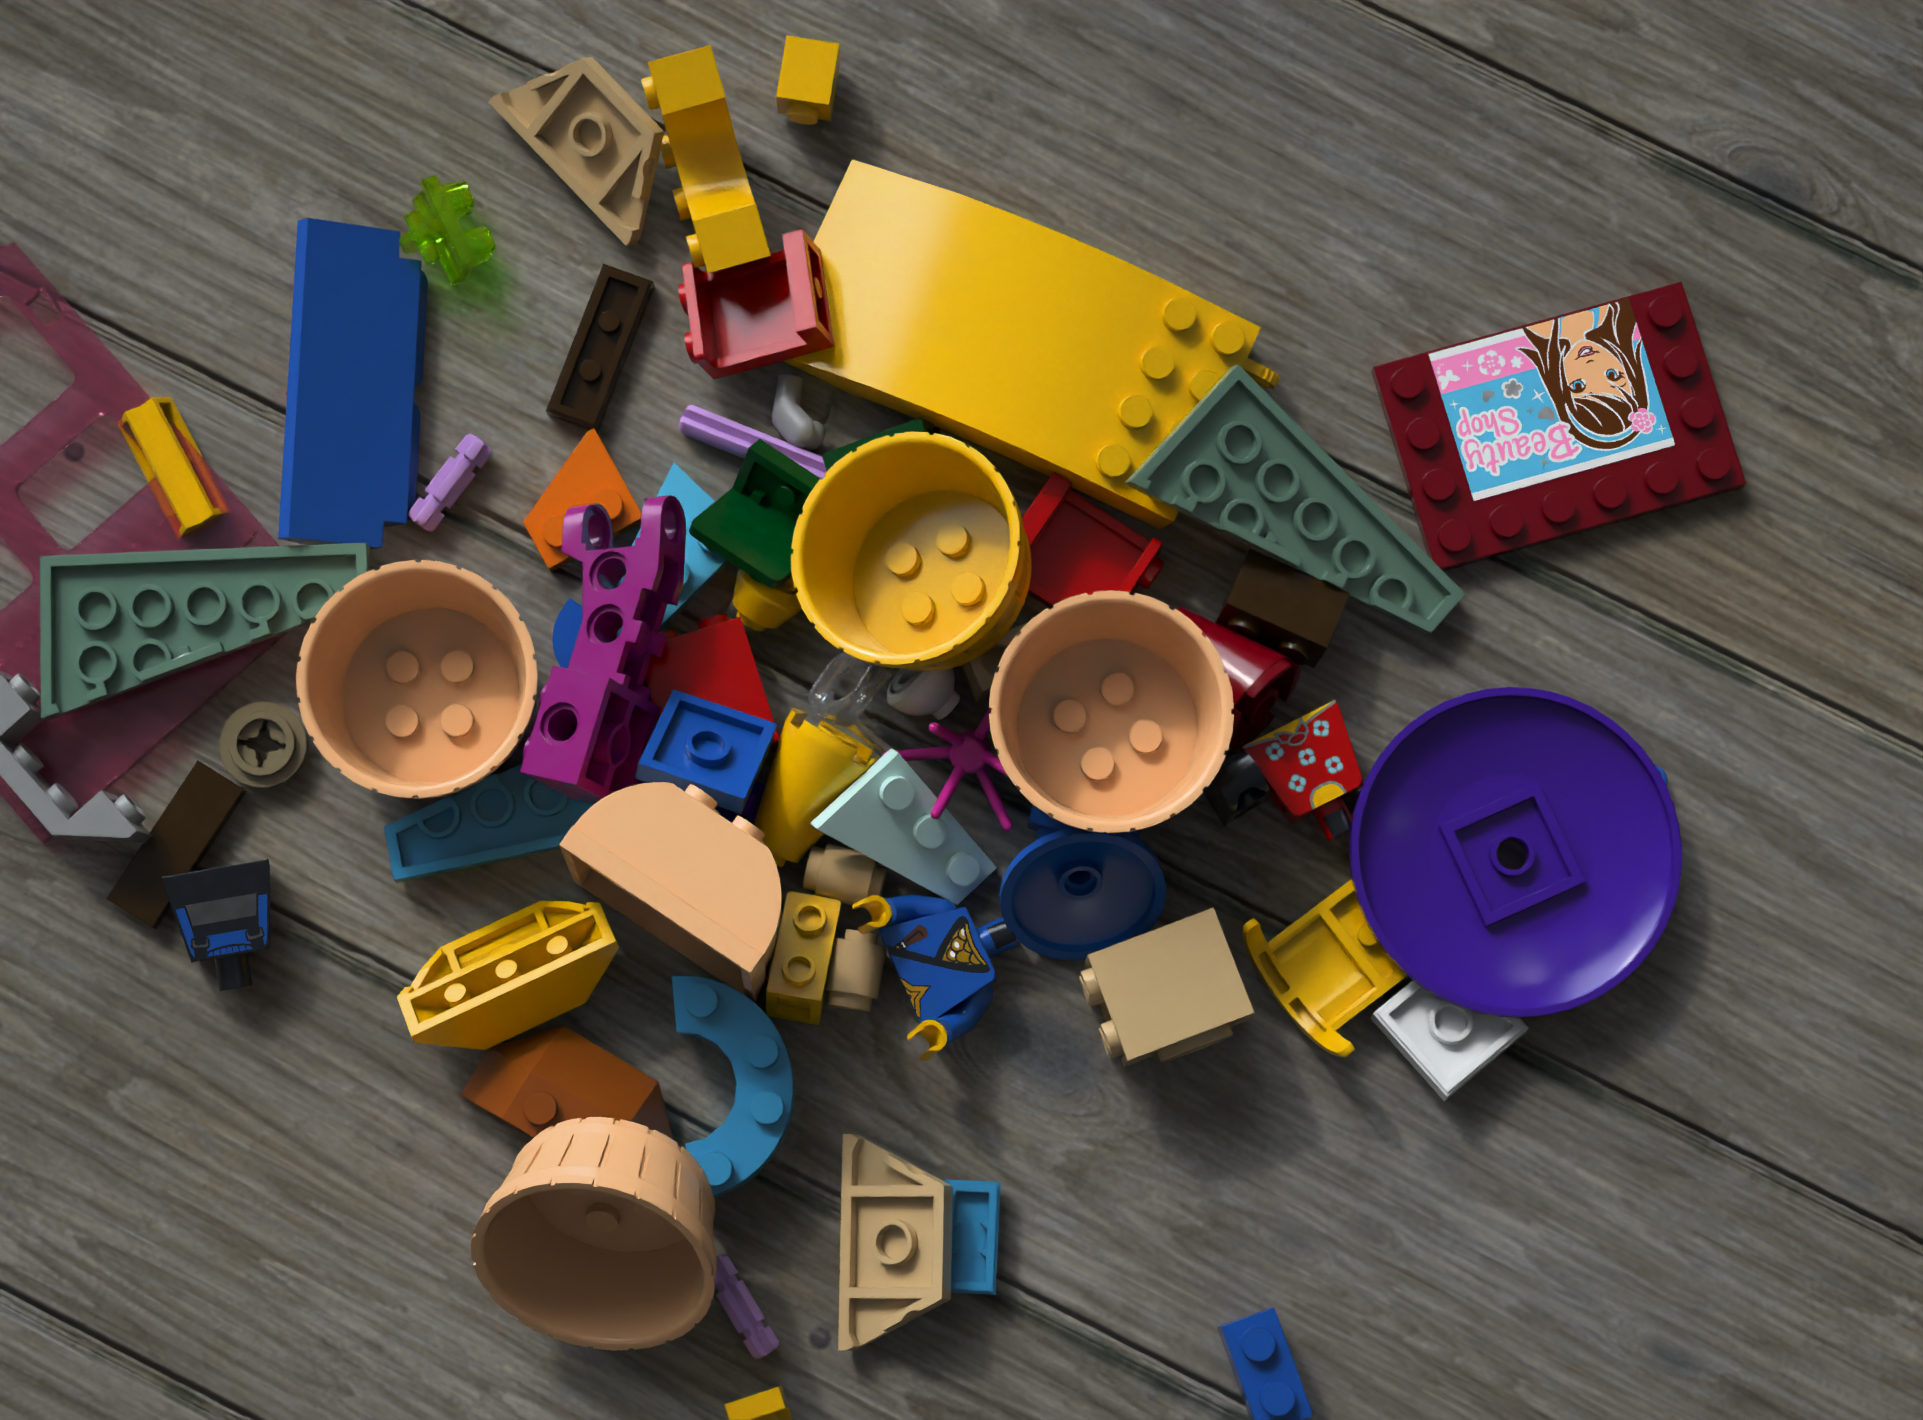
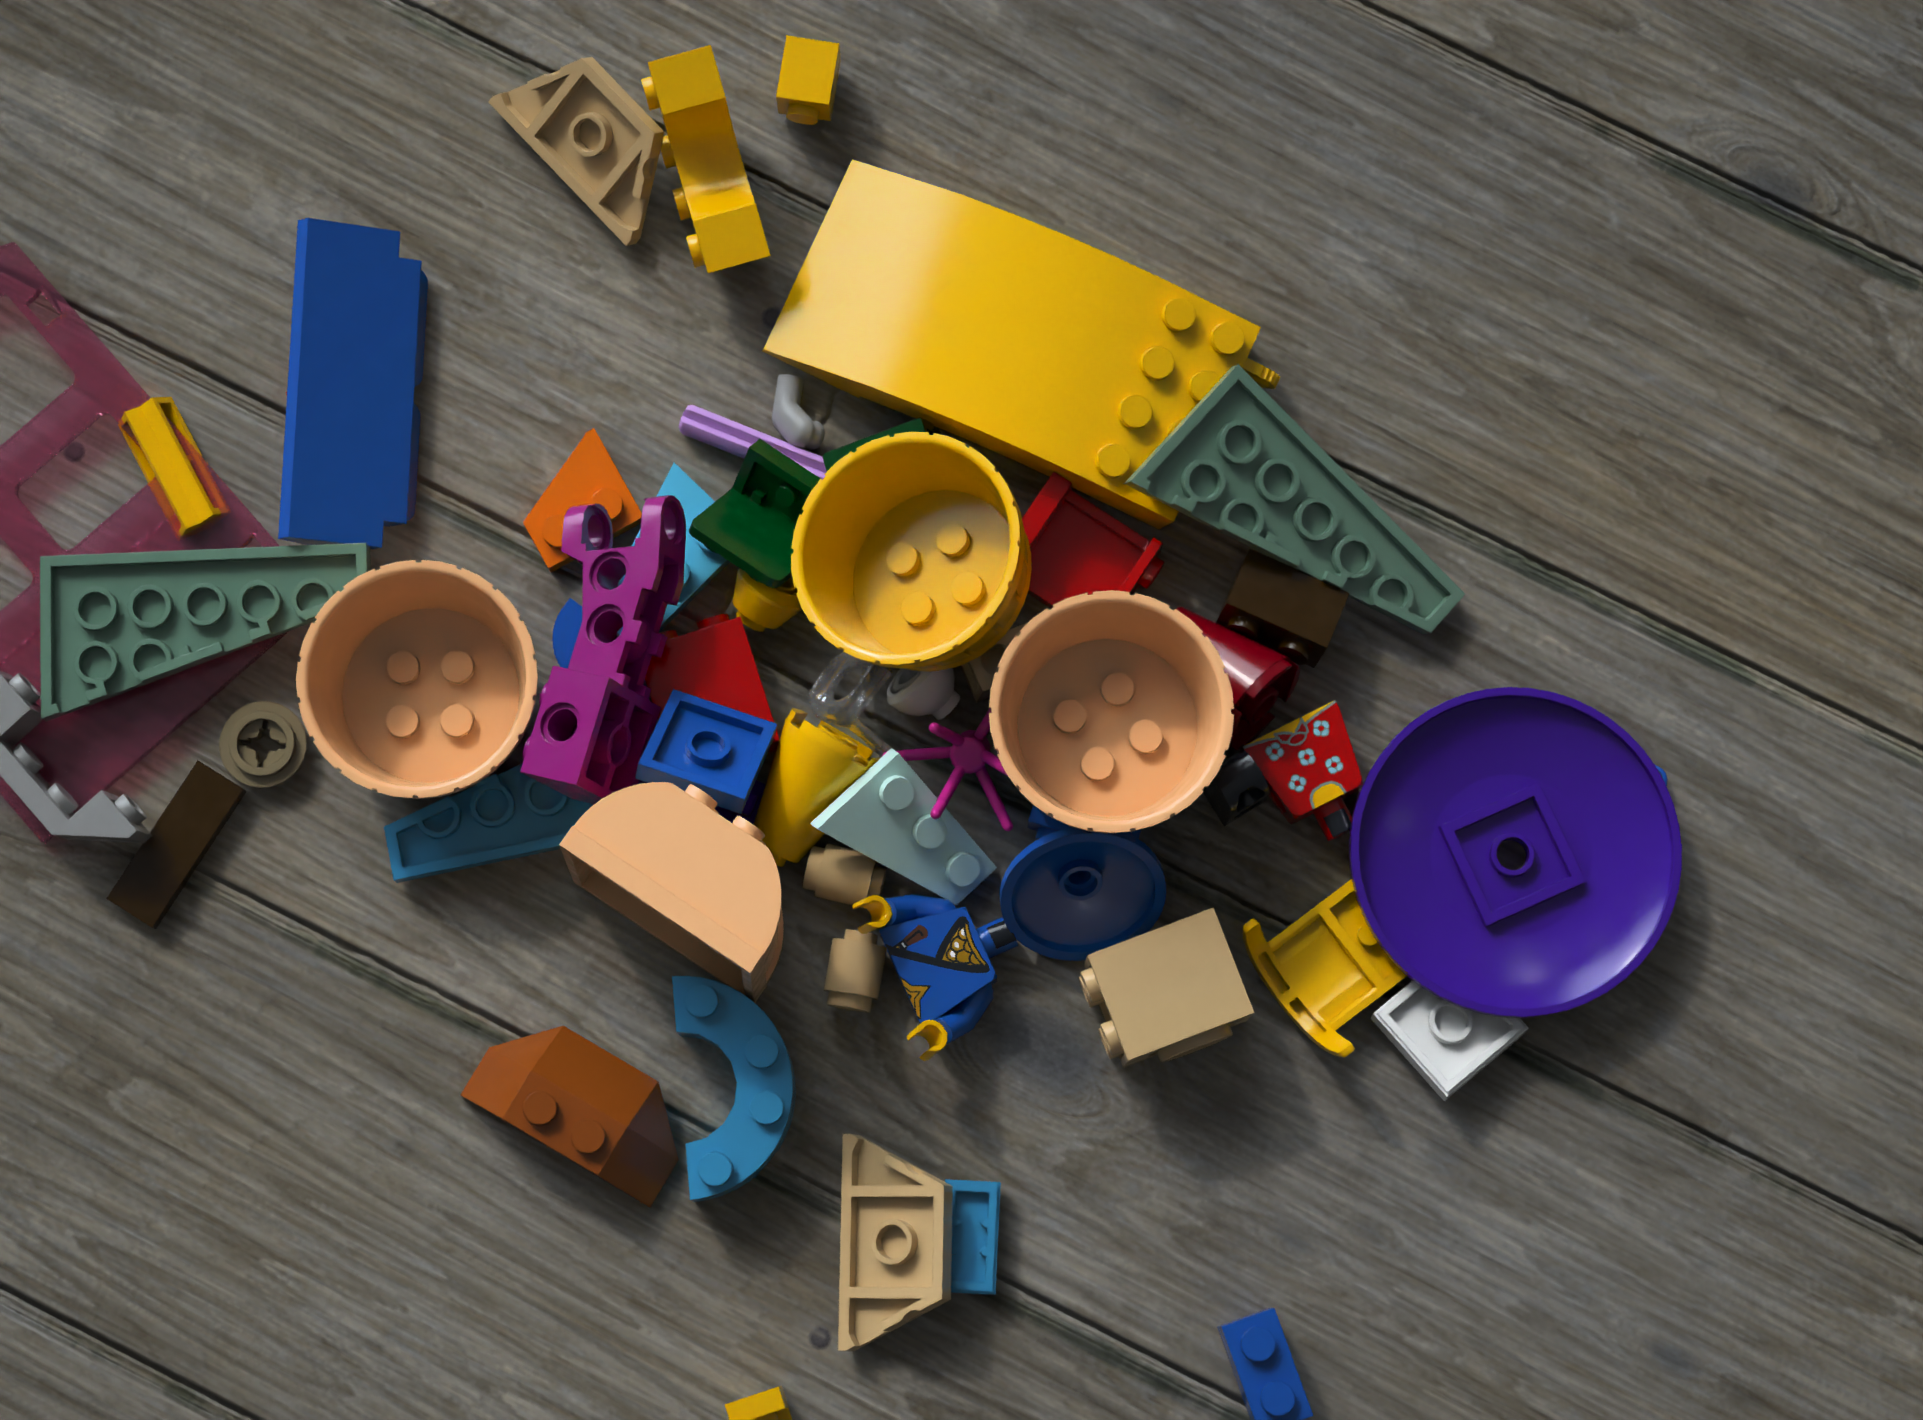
(223, 916): black torso -> none
(438, 234): clear neon green hips -> none
(449, 482): lavender axle -> none
(509, 975): yellow wedge -> none
(600, 348): dark brown tile -> none
(601, 1236): light nougat piece -> none
(743, 1310): lavender axle -> none
(758, 309): red panel -> none
(802, 958): yellow bracket -> none
(1558, 427): plate -> none

